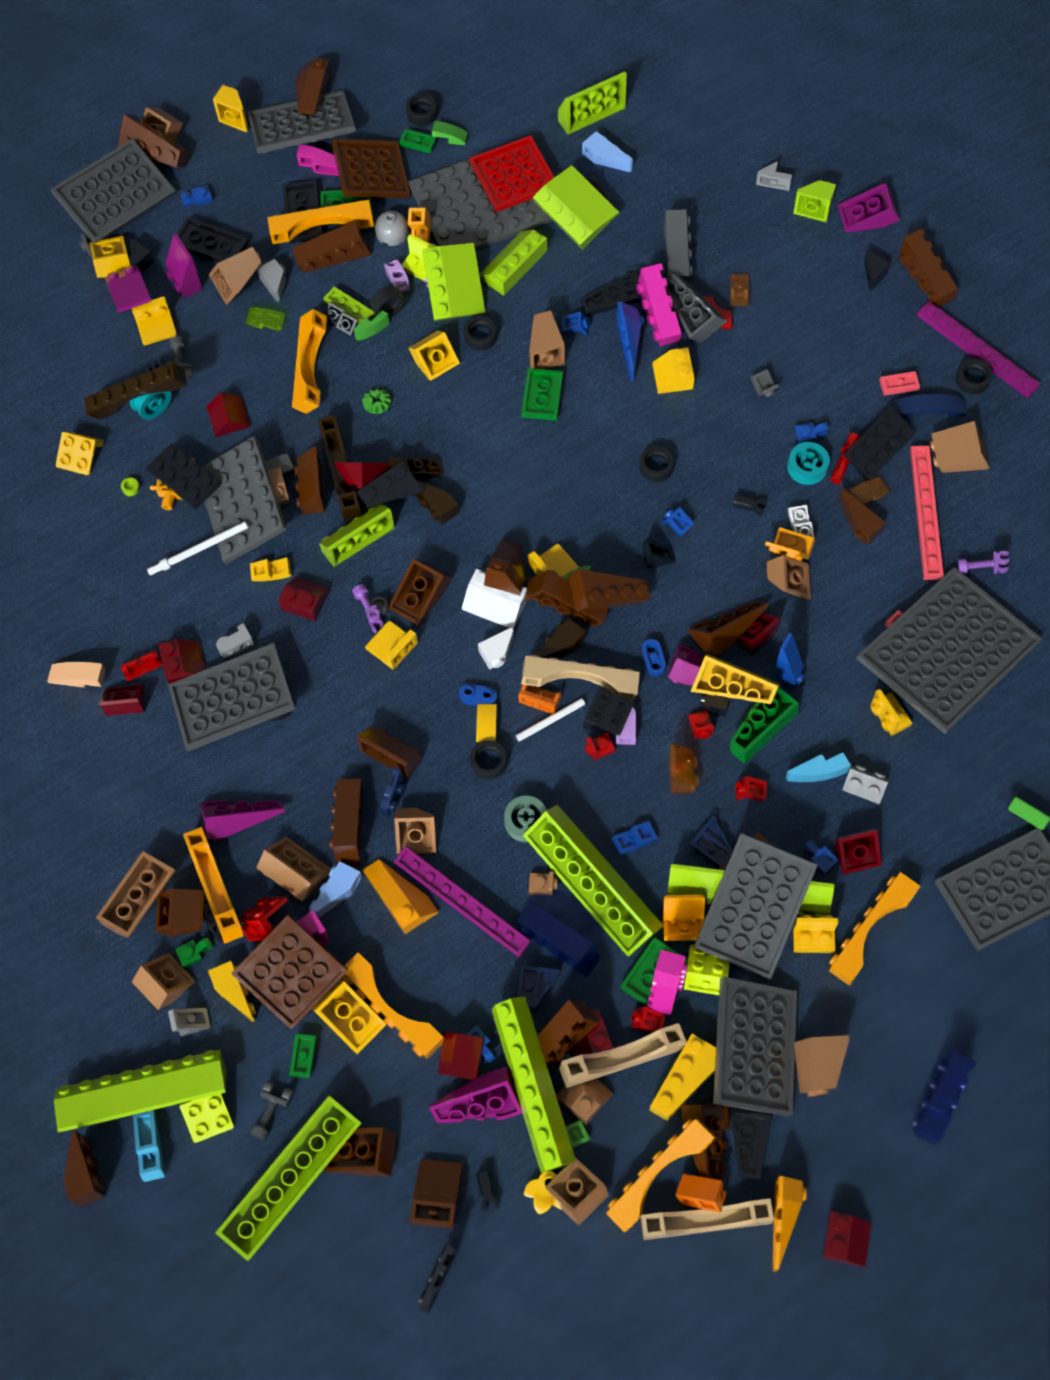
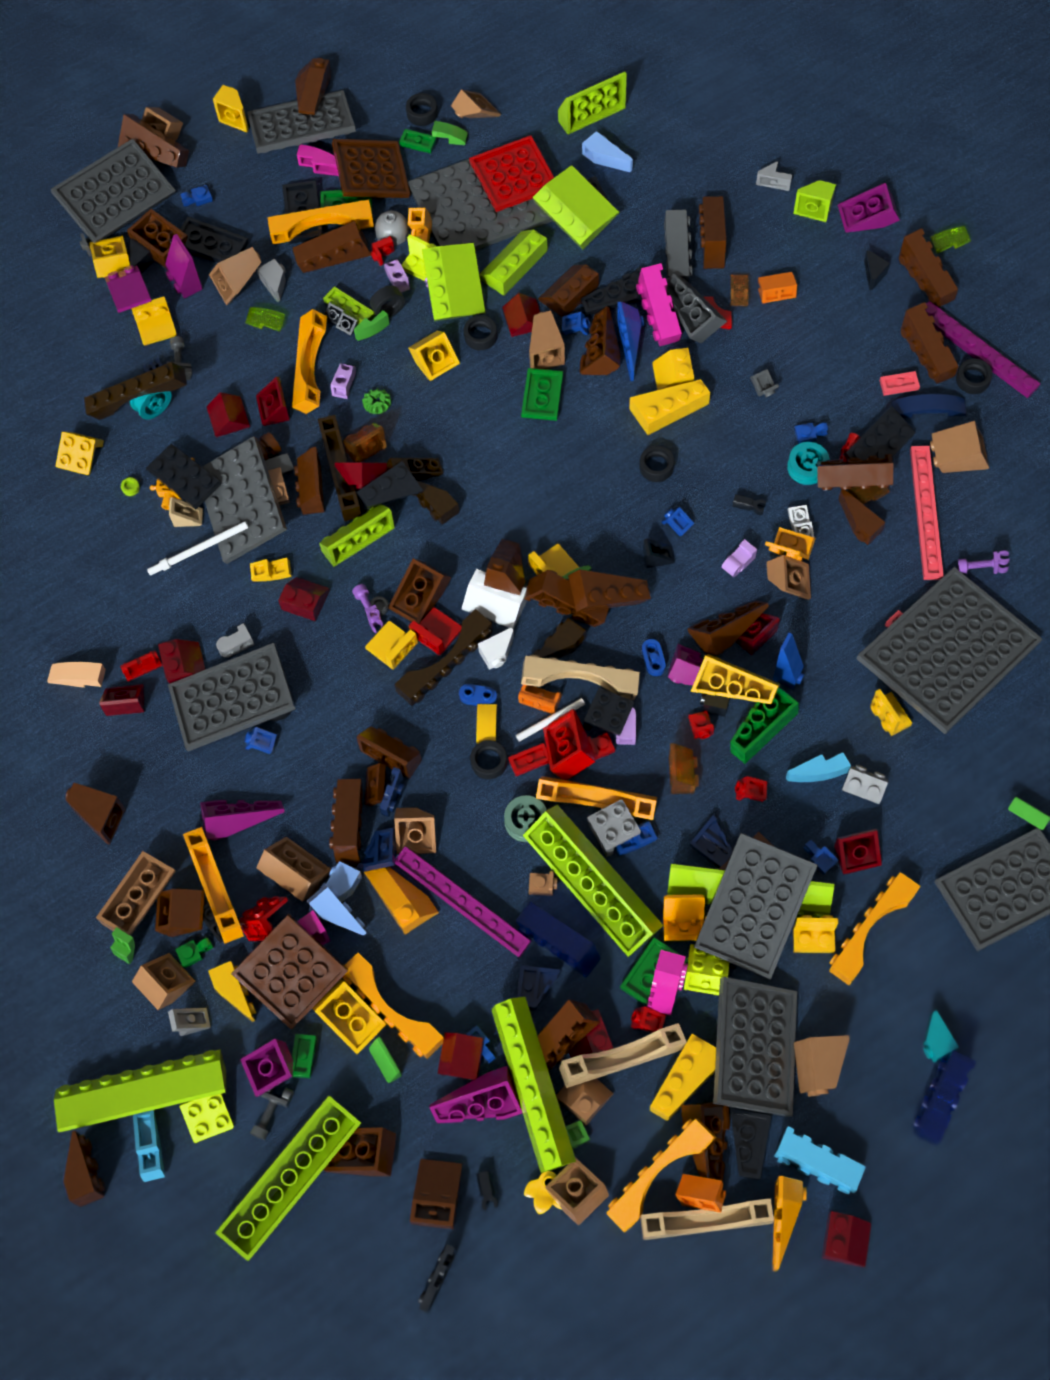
(97, 809): none -> reddish brown slope
(123, 945): none -> bright green slope
(155, 234): none -> reddish brown slope
(183, 514): none -> tan slope
(260, 740): none -> blue bracket
(268, 1066): none -> magenta slope
(269, 445): none -> reddish brown wheel
(272, 403): none -> dark red slope
(331, 909): none -> light blue slope
(342, 381): none -> lavender leg
(365, 442): none -> clear orange slope
(375, 784): none -> reddish brown plate
(380, 851): none -> dark blue wing
(382, 248): none -> red bracket
(384, 1060): none -> bright green slope
(417, 683): none -> dark brown arch
(436, 631): none -> red bracket
(473, 105): none -> medium nougat slope
(520, 314): none -> dark red slope
(529, 759): none -> red plate
(568, 746): none -> red slope
(569, 289): none -> reddish brown slope
(585, 794): none -> light orange arch
(602, 348): none -> reddish brown wedge
(613, 826): none -> light grey bracket
(668, 405): none -> yellow wedge
(713, 232): none -> reddish brown wedge
(740, 558): none -> lavender leg
(777, 287): none -> orange hinge
(819, 1161): none -> medium azure wedge
(855, 472): none -> reddish brown wedge
(928, 344): none -> reddish brown wedge
(938, 1039): none -> teal slope
(952, 237): none -> clear neon green slope

